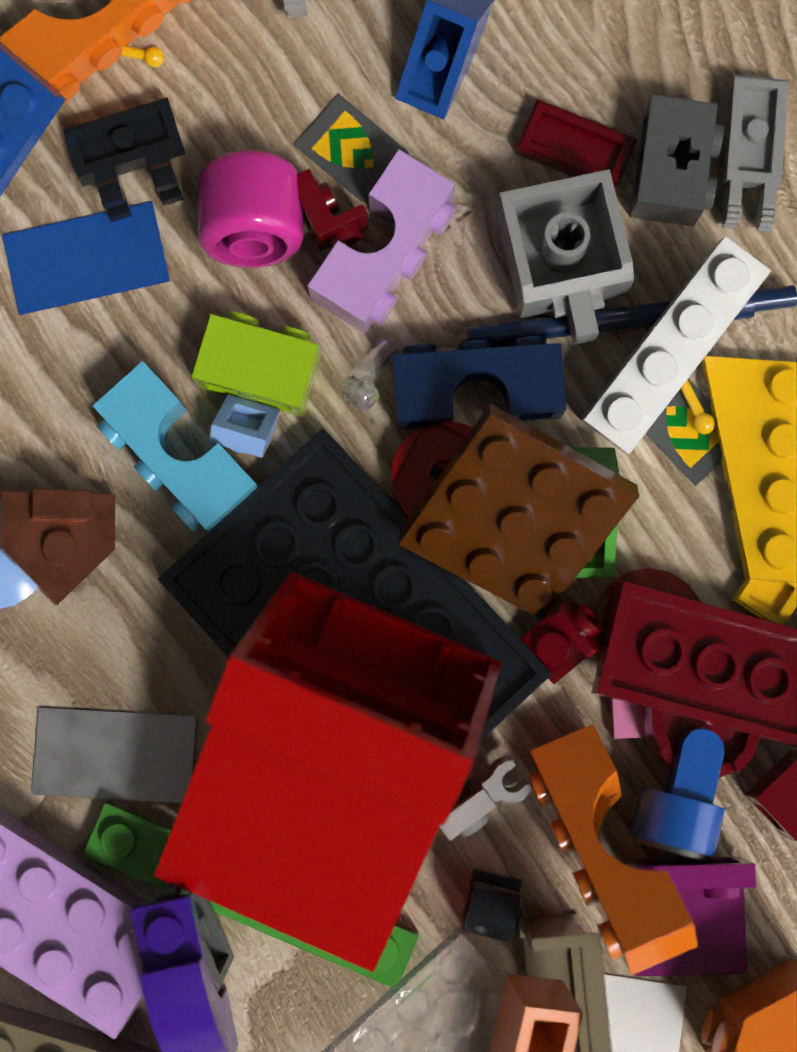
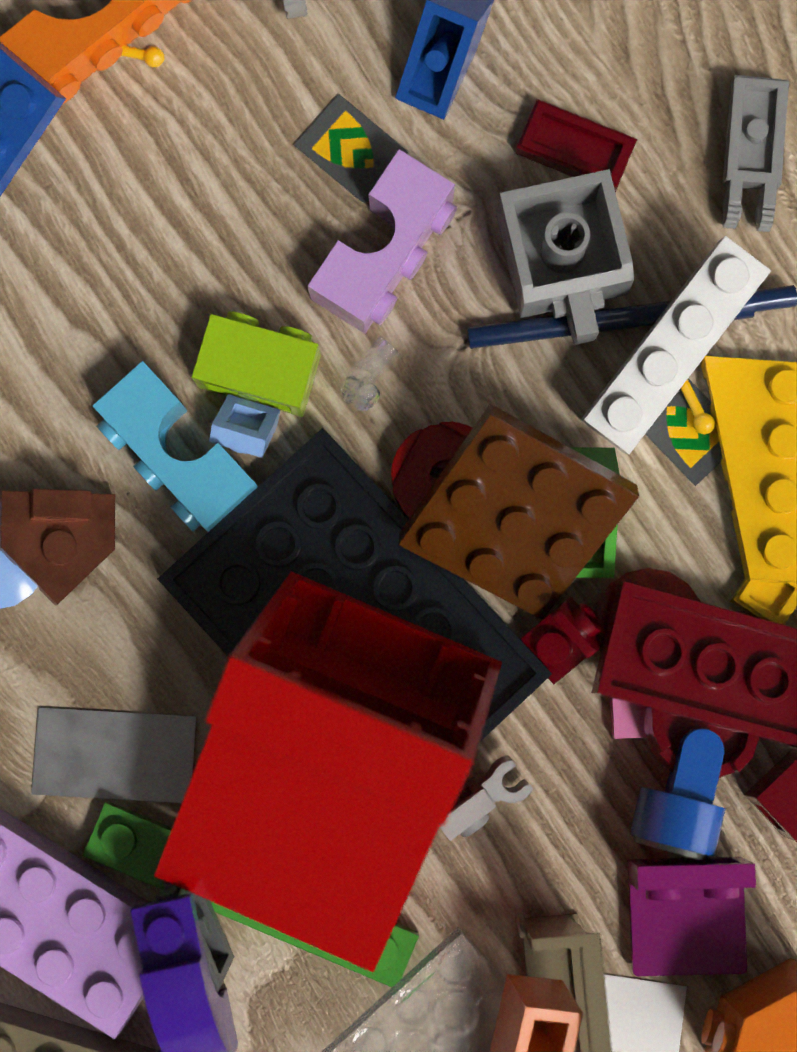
(85, 259): blue sticker -> none
(125, 144): black plate -> none
(249, 209): dark pink head -> none
(318, 214): dark red bracket -> none
(491, 905): black leg -> none
(524, 374): dark blue arch -> none
(640, 907): orange arch -> none
(683, 130): dark grey brick -> none

